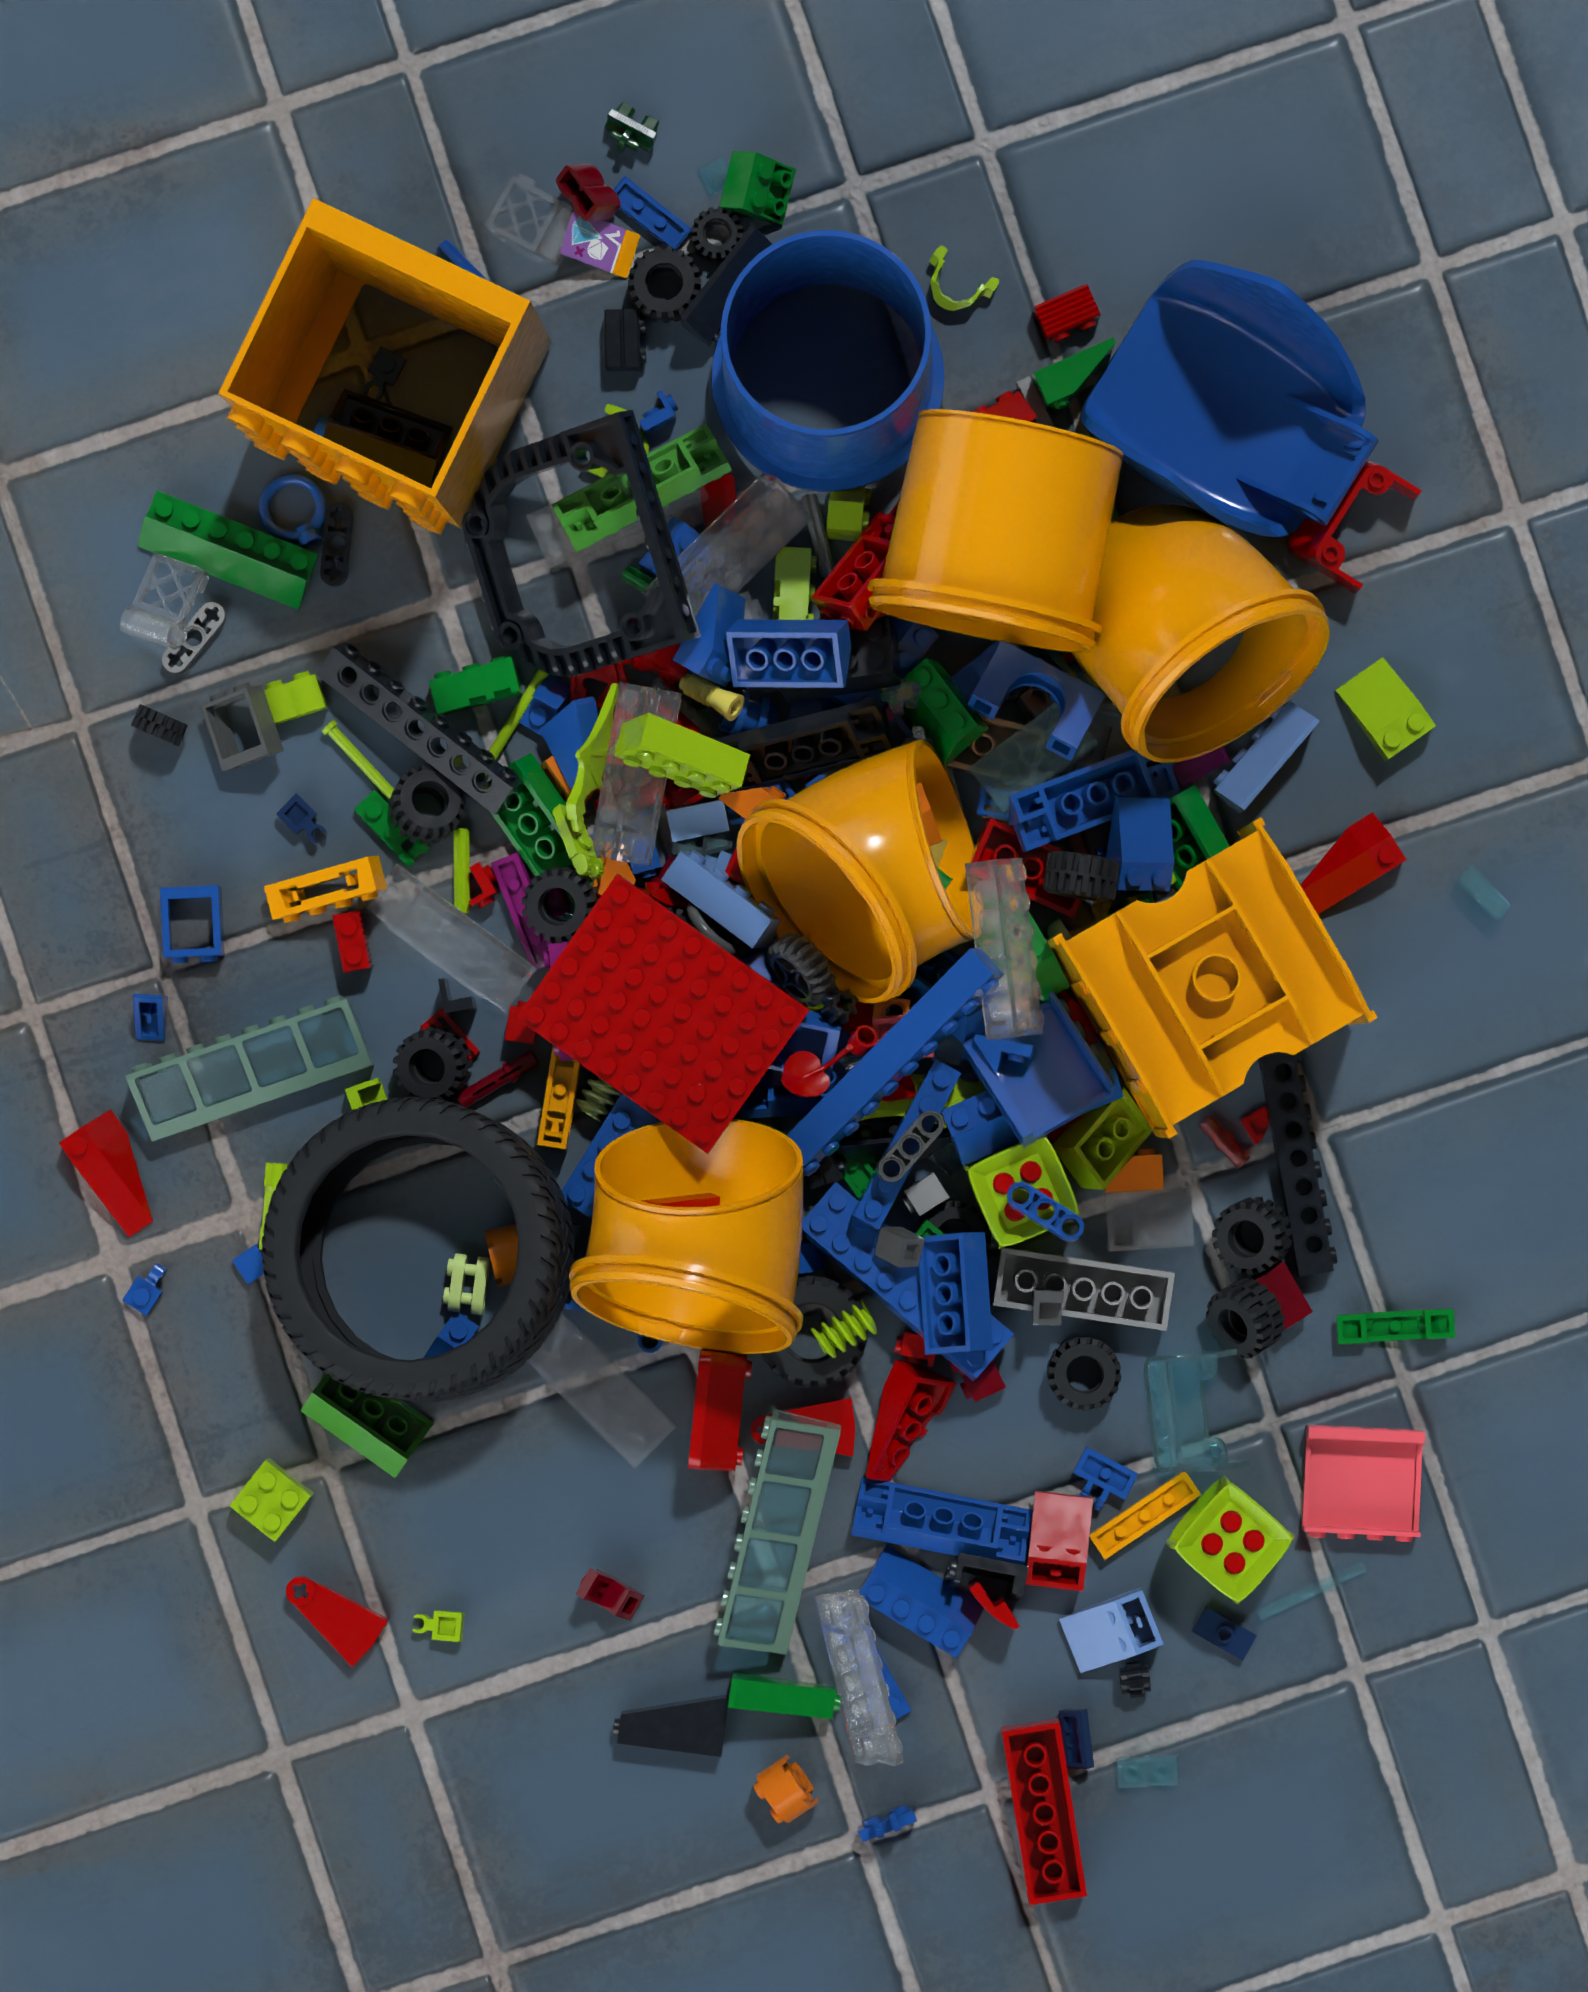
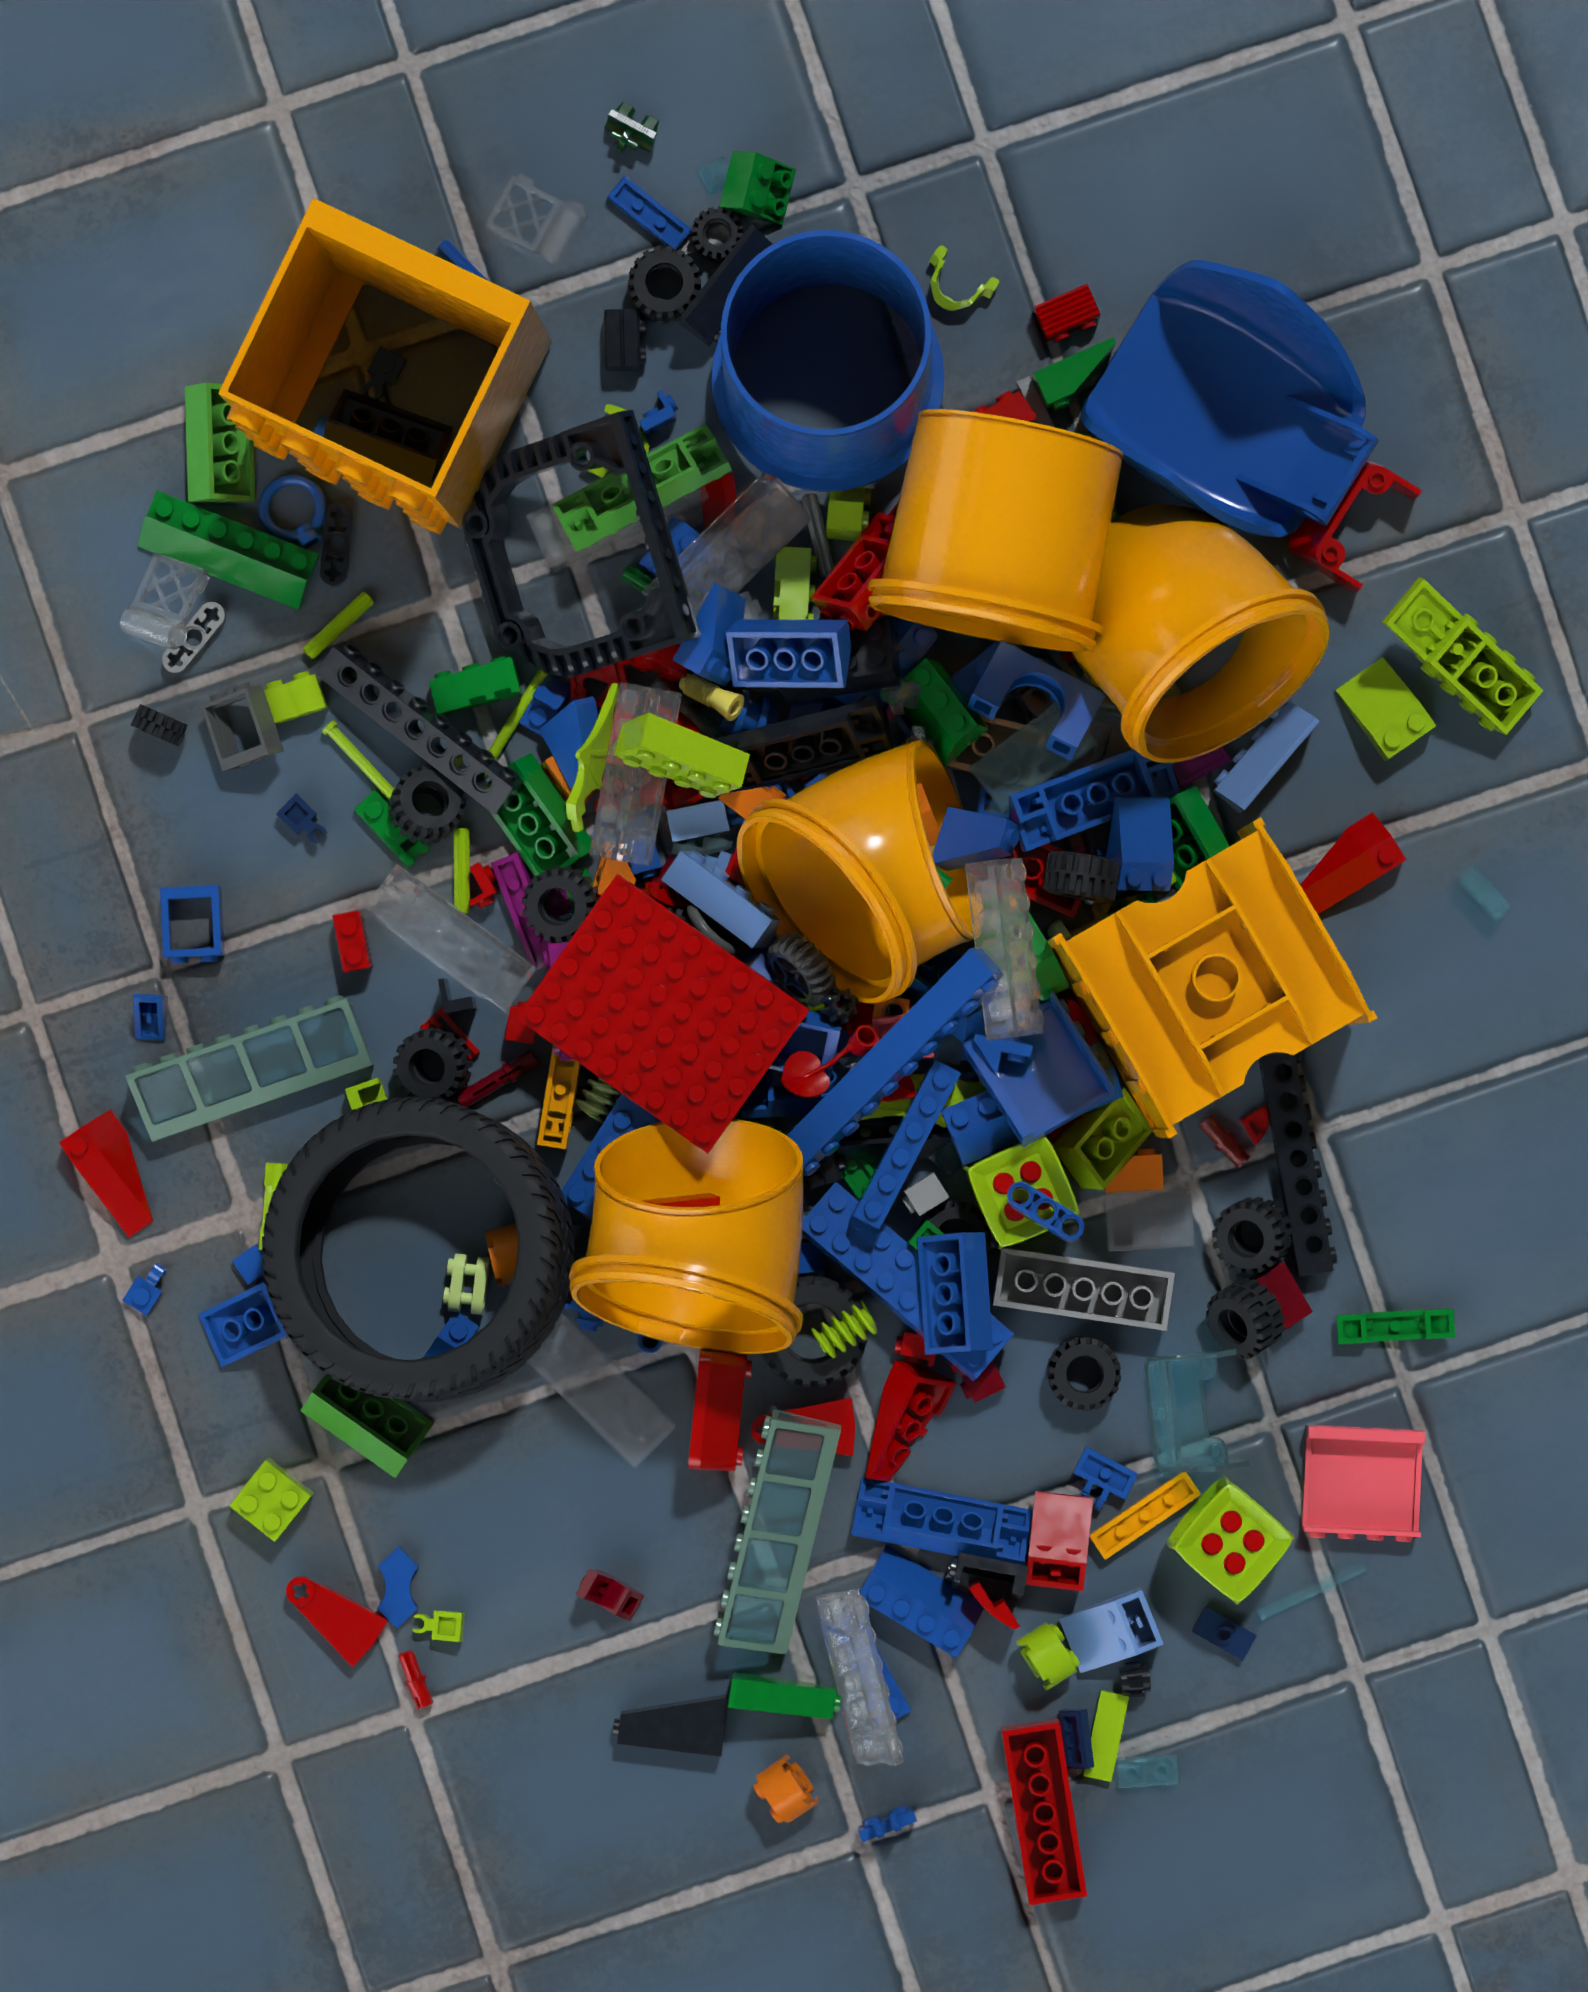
(217, 452): none -> bright green slope
(242, 1325): none -> blue slope
(338, 625): none -> lime axle
(368, 877): light orange brick -> none
(398, 1574): none -> blue tile
(415, 1680): none -> red axle
(578, 846): lime hinge -> none
(588, 192): dark red brick -> none
(588, 1321): none -> blue plate
(600, 244): sticker -> none
(899, 1246): dark grey panel -> none
(922, 1139): dark grey beam -> none
(973, 838): none -> blue slope
(1047, 1307): dark grey panel -> none
(1047, 1655): none -> lime brick
(1107, 1734): none -> lime tile
(1463, 658): none -> lime wedge

